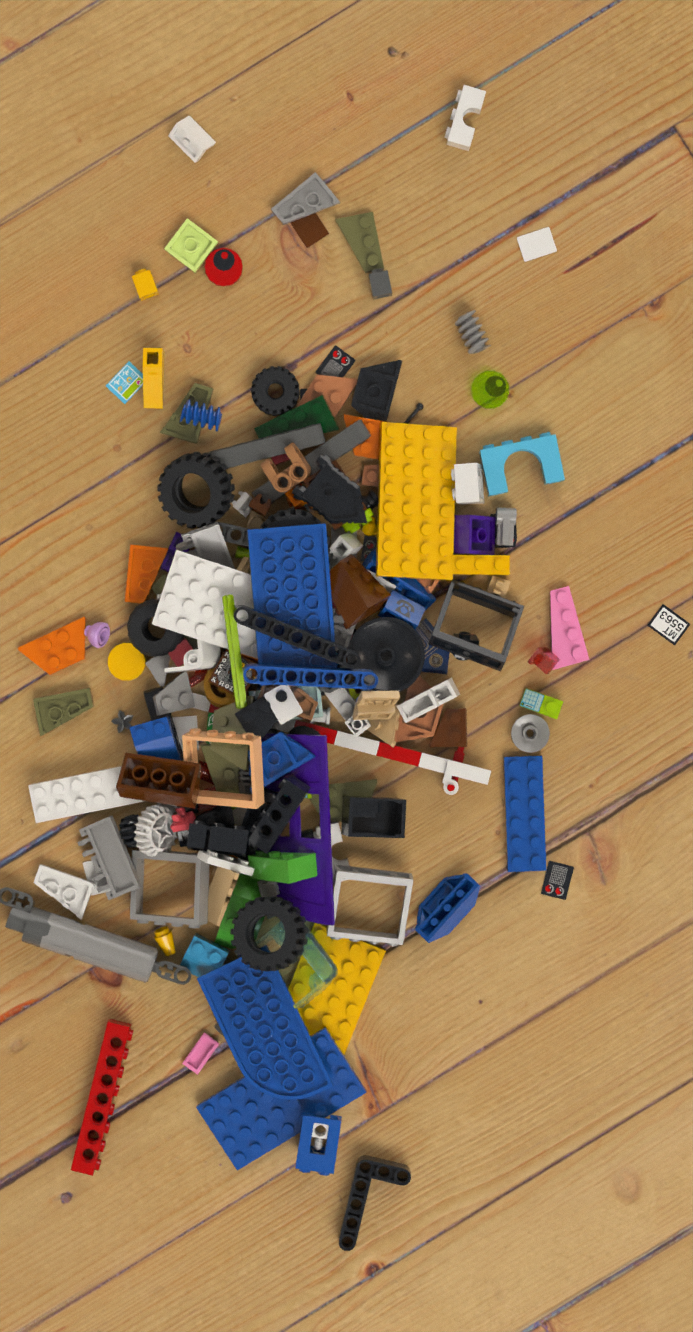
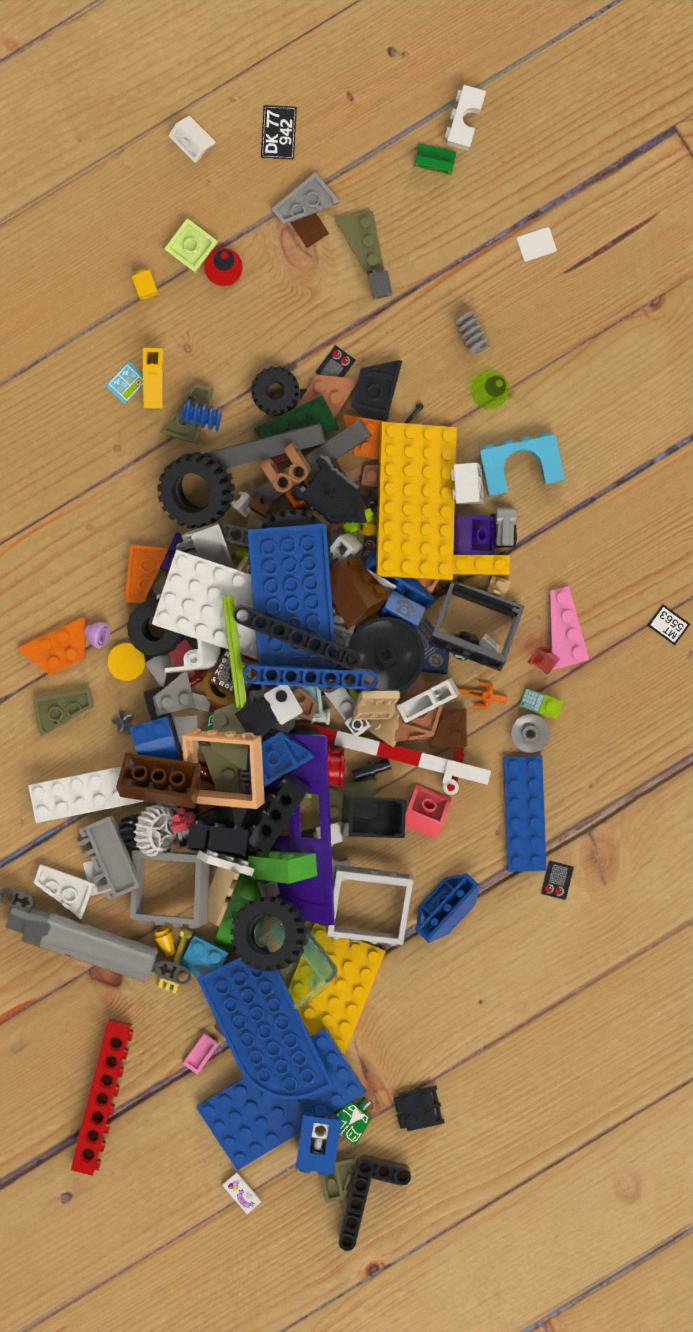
(185, 936): none -> light yellow hinge
(242, 1192): none -> white tile
(278, 132): none -> black sticker
(336, 766): none -> red wheel
(336, 1184): none -> olive wing
(354, 1119): none -> green torso
(371, 769): none -> black pin
(418, 1108): none -> black plate
(426, 811): none -> coral slope
(435, 159): none -> green panel
(486, 695): none -> orange piece
(488, 643): none -> white tile

